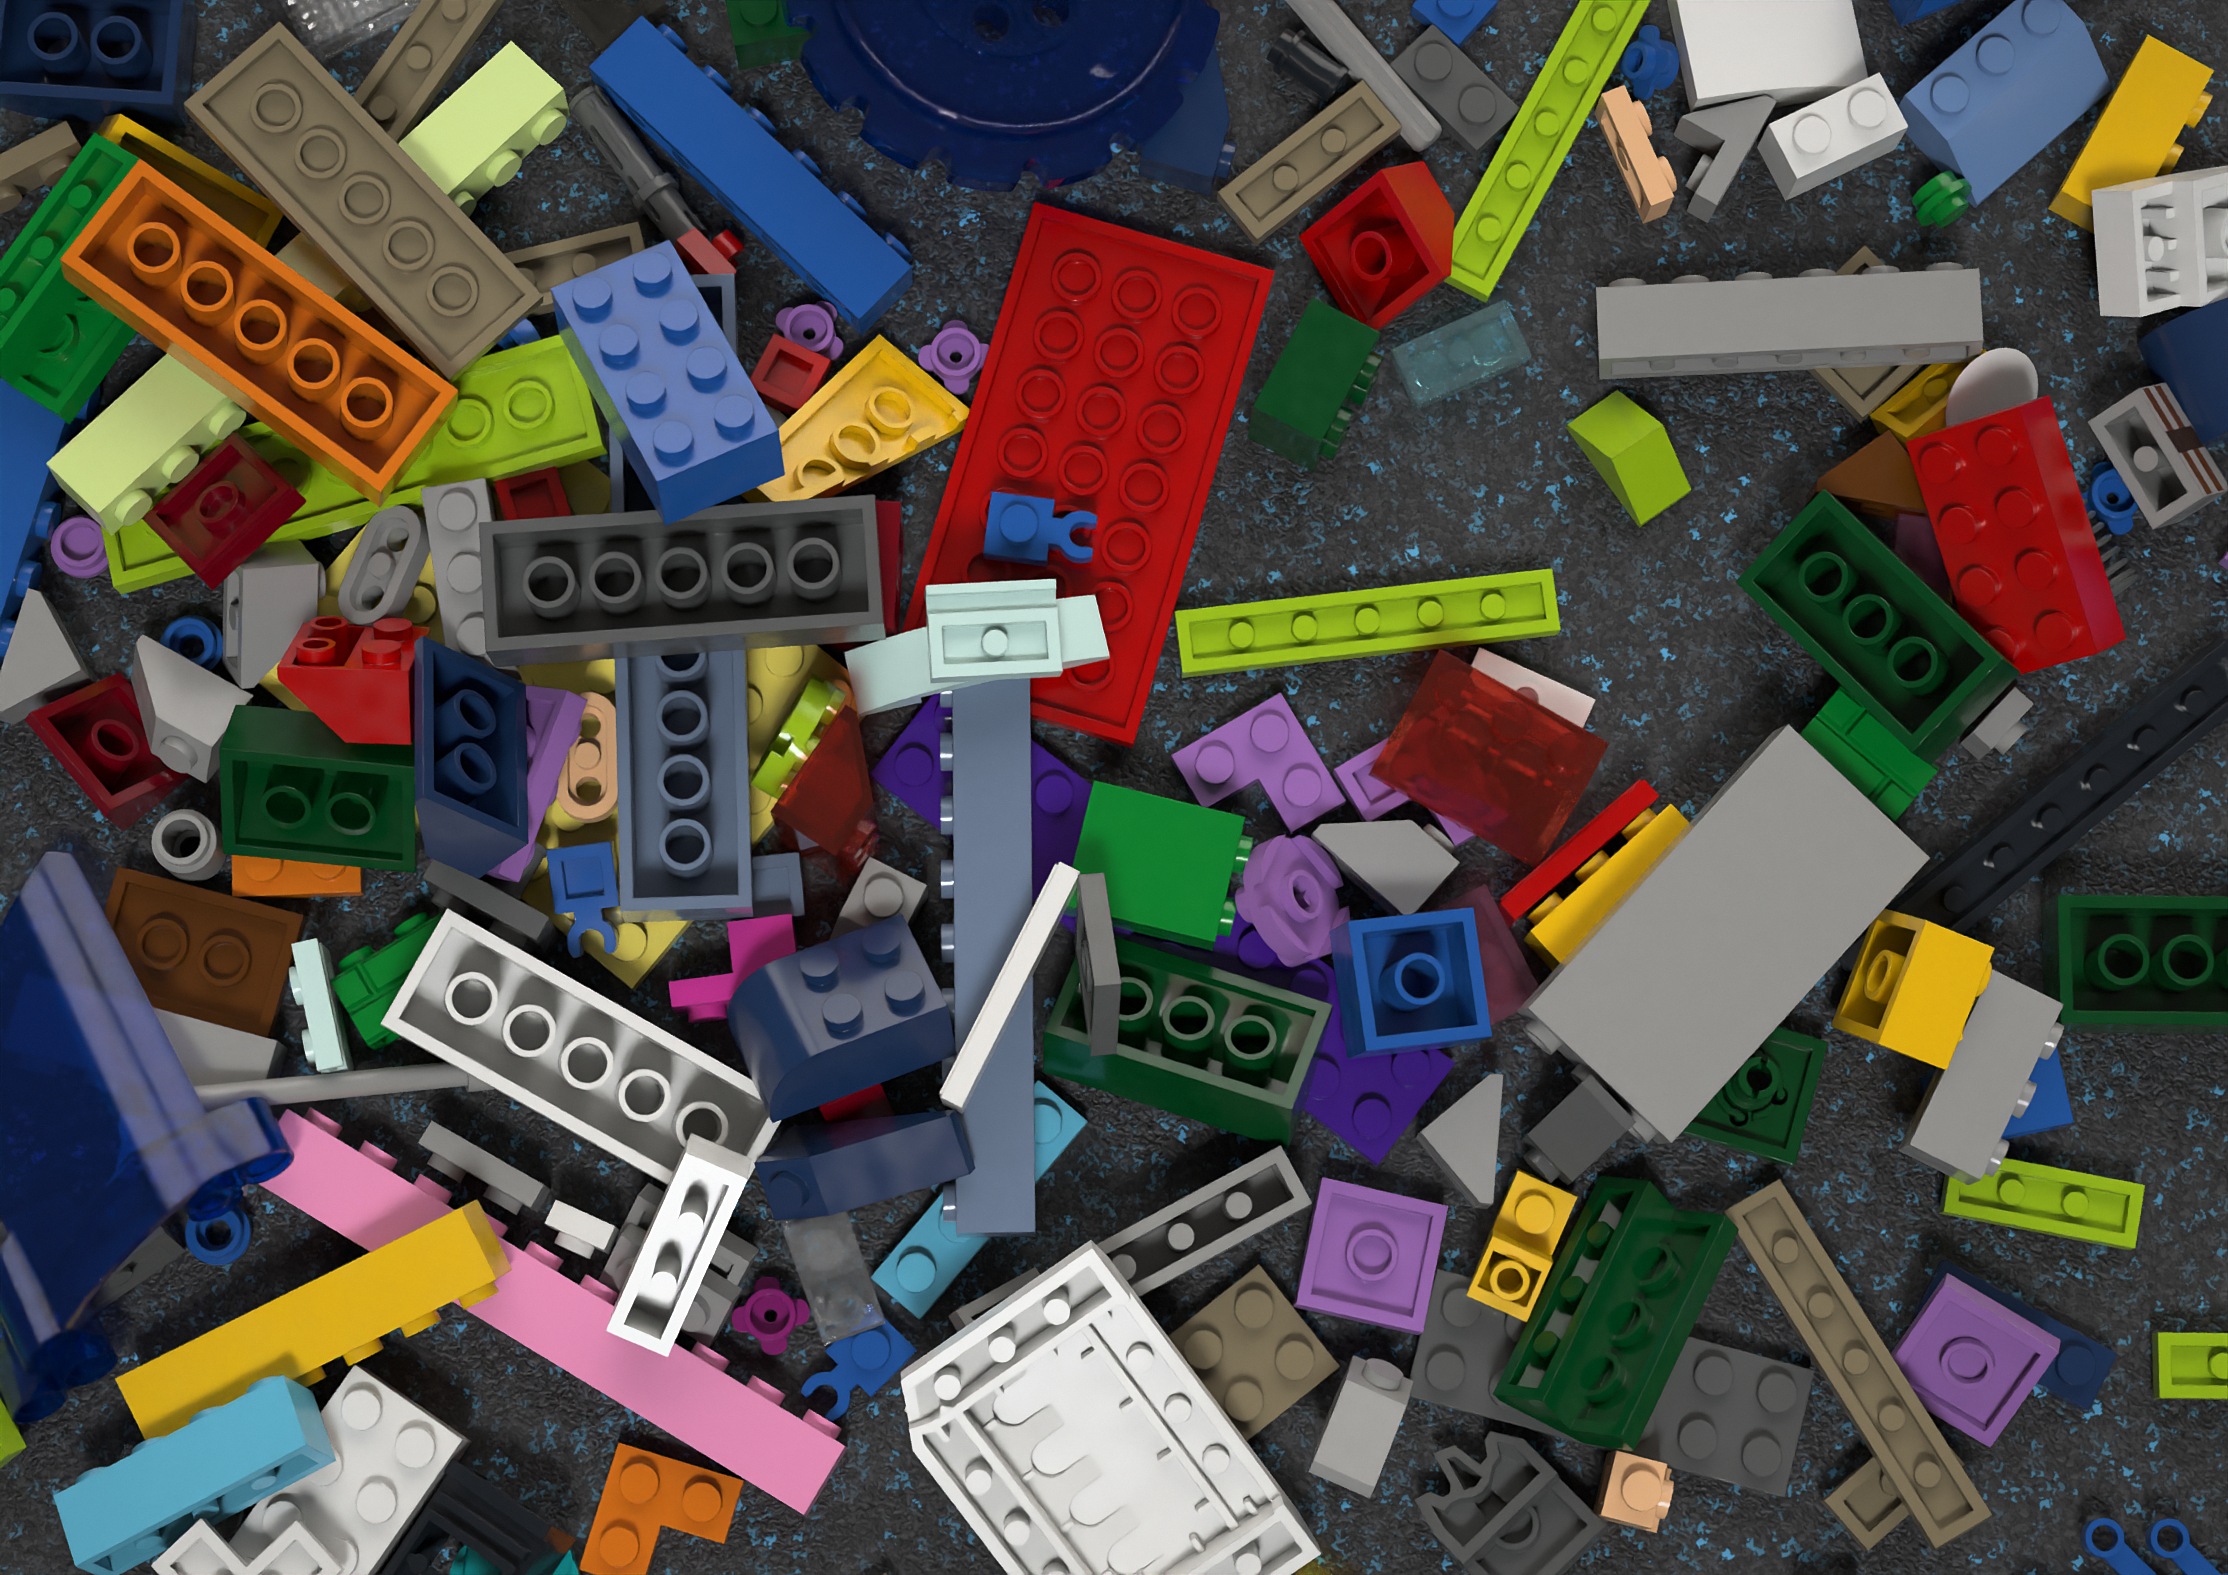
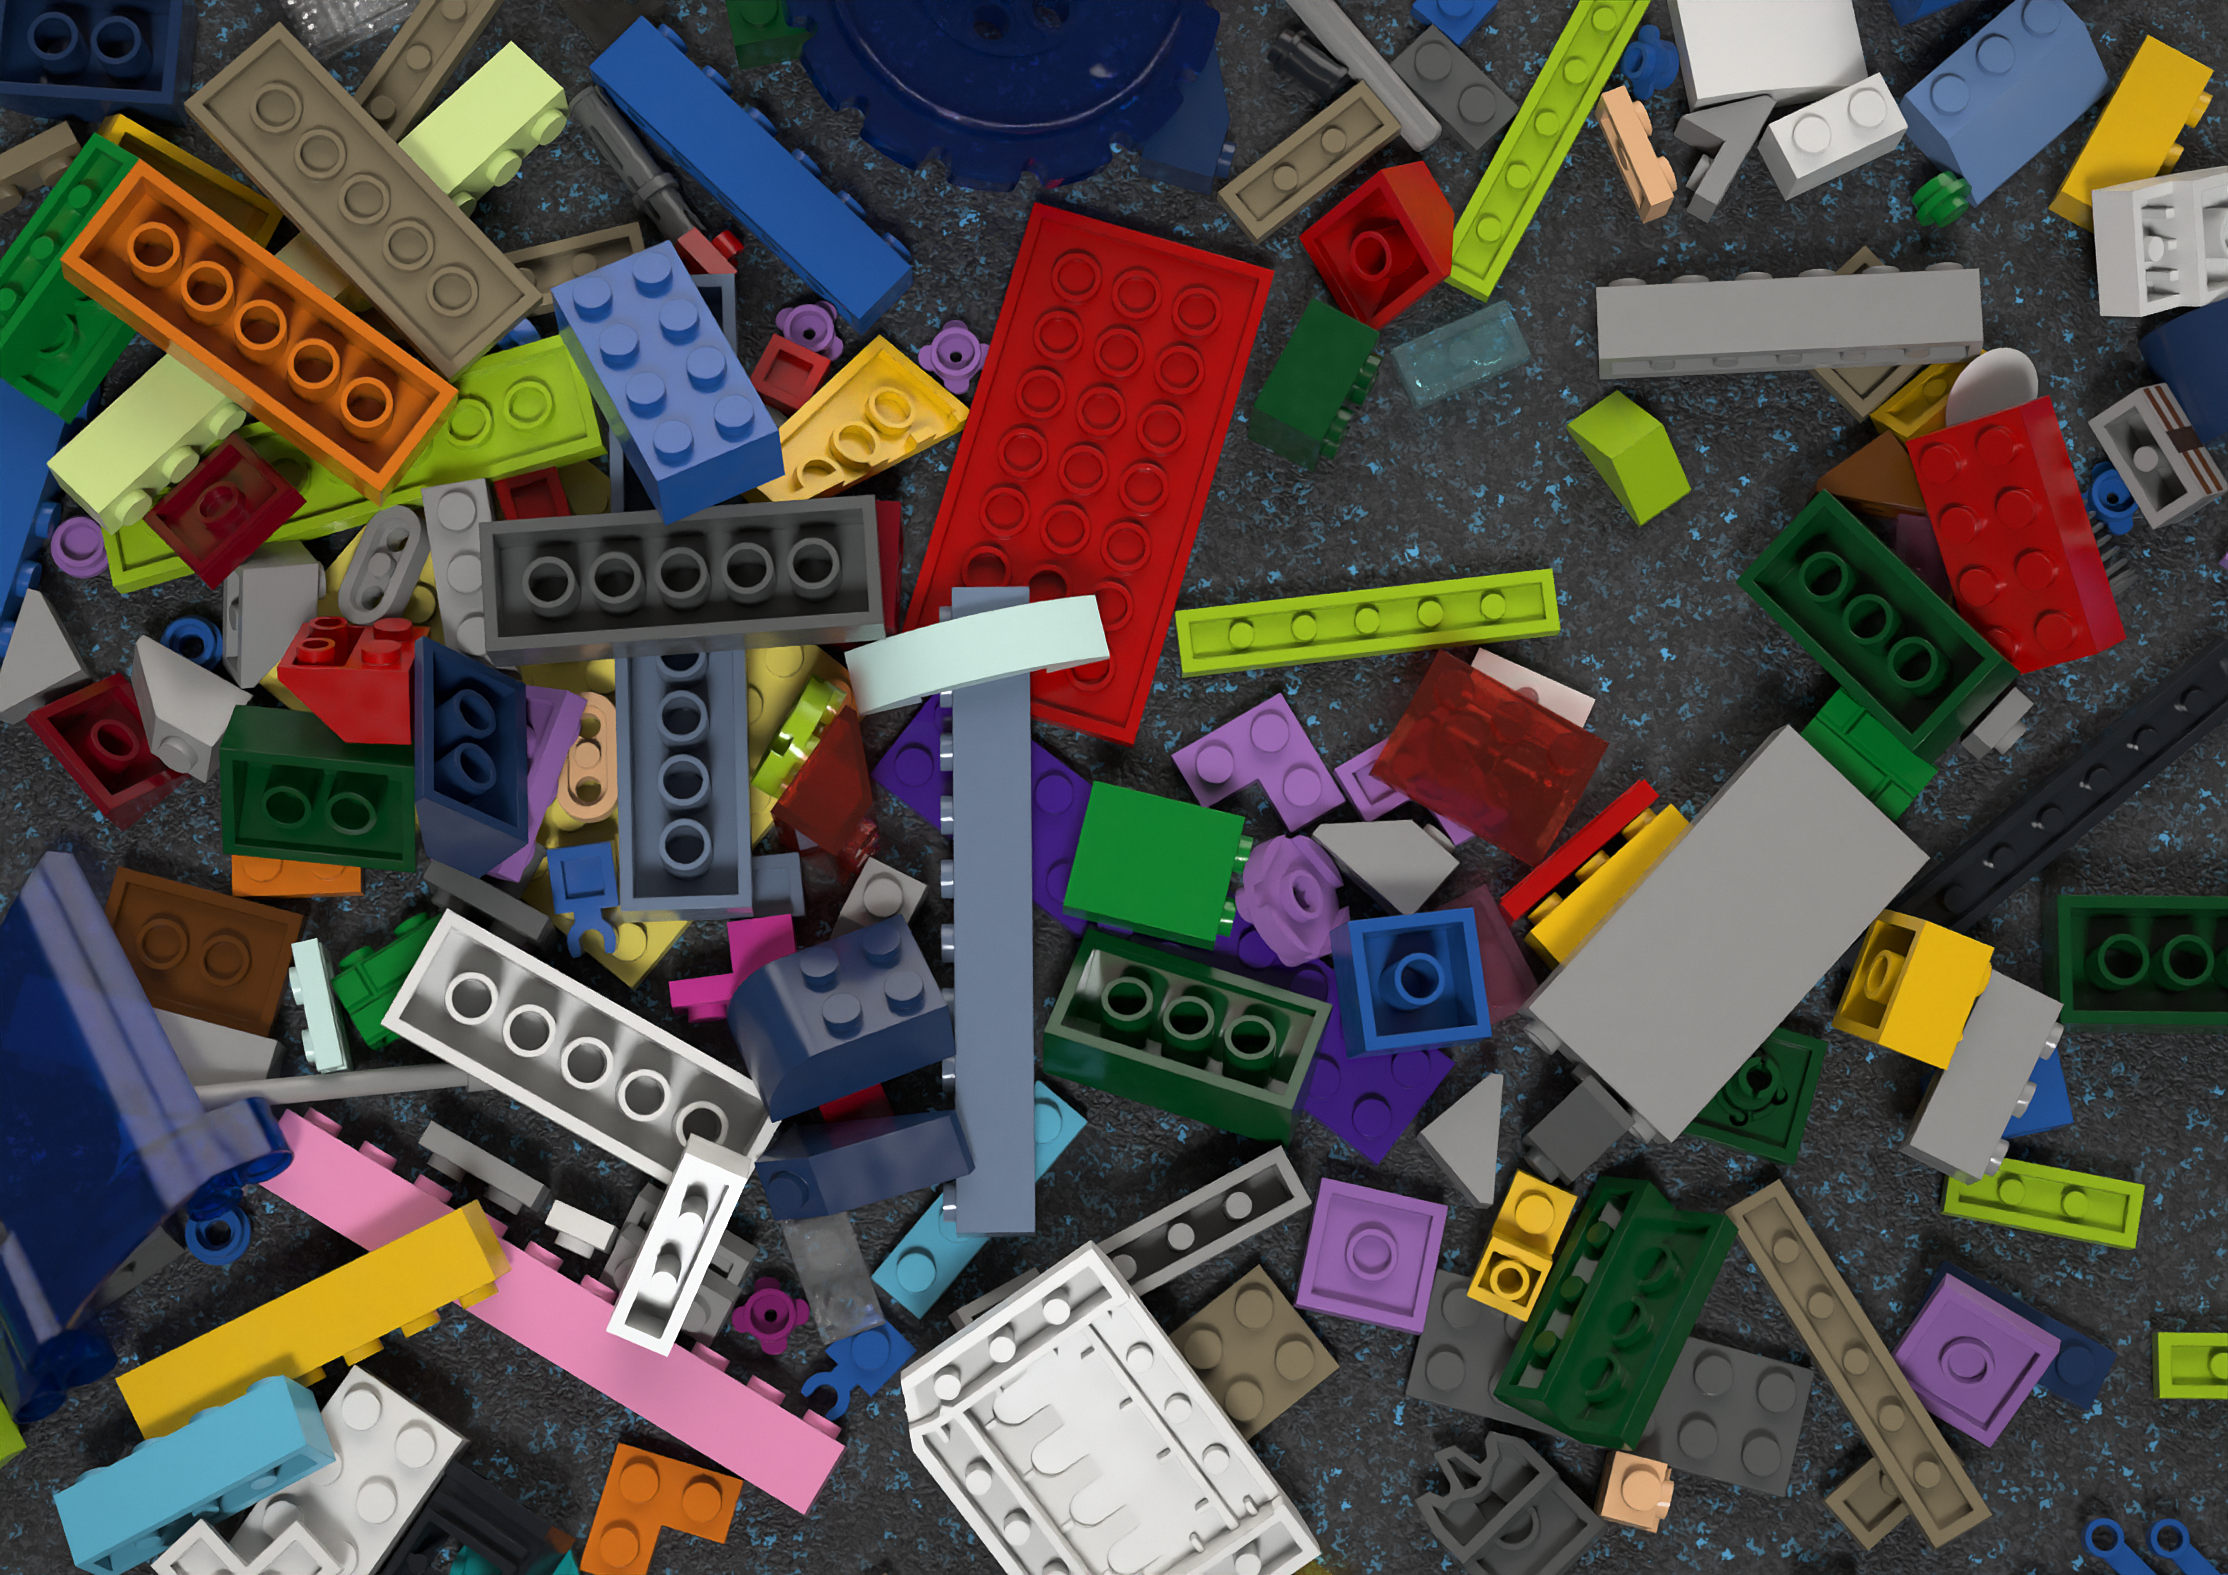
(175, 833): light grey brick -> none
(993, 631): light aqua plate -> none
(1009, 987): white tile -> none
(1024, 530): blue plate -> none
(1097, 964): dark grey tile -> none
(1361, 1425): light grey slope -> none

